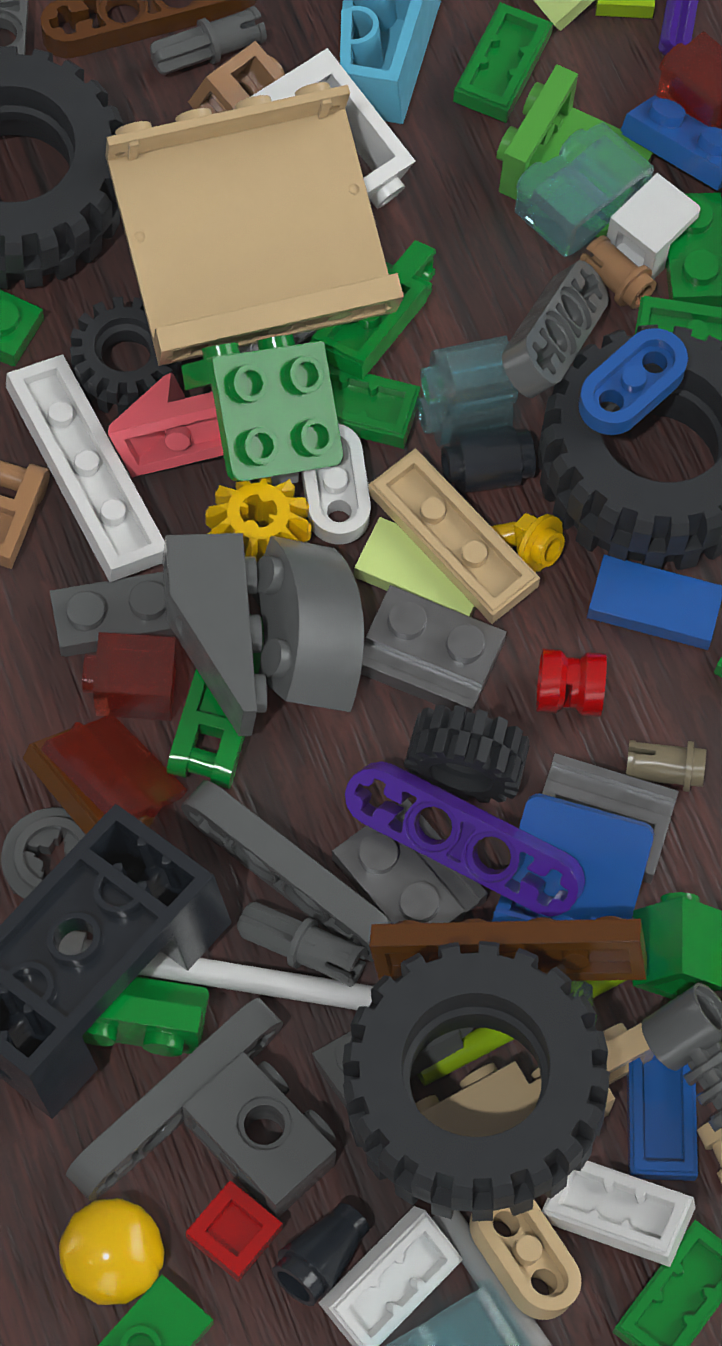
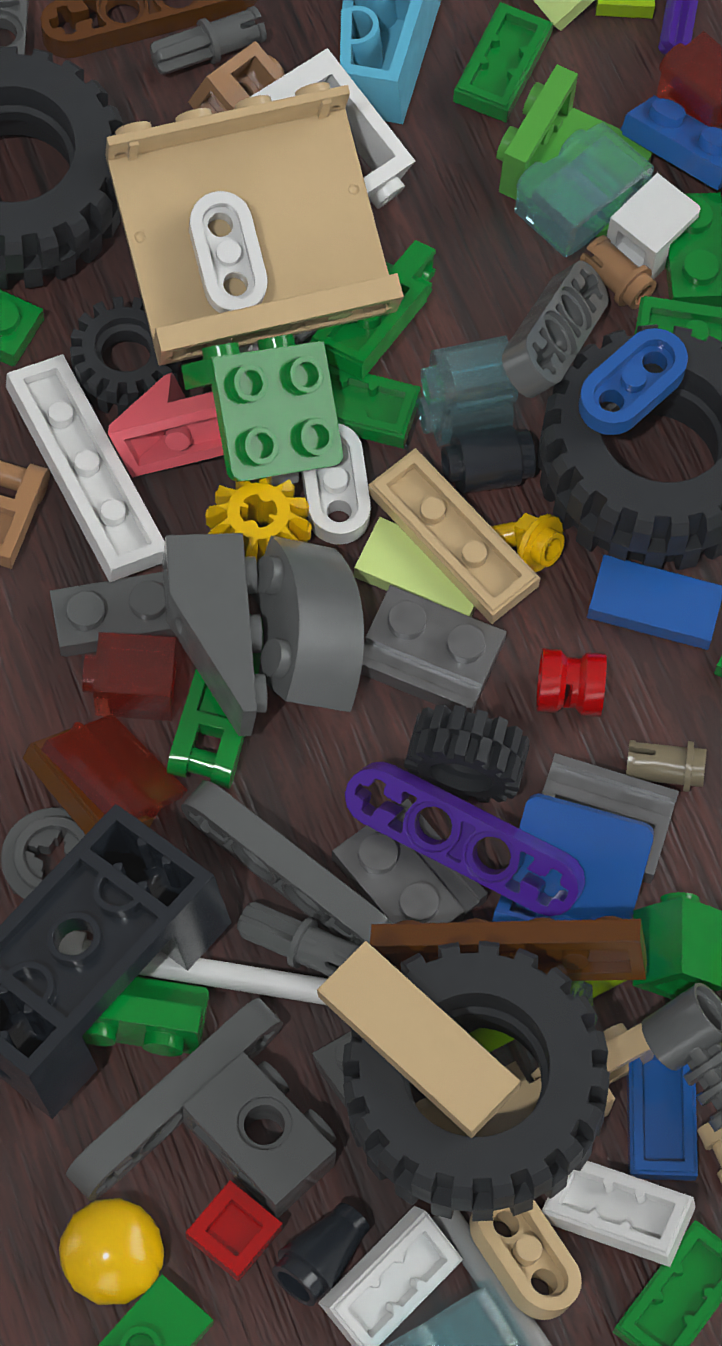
(227, 256): none -> white plate
(418, 1039): none -> tan tile

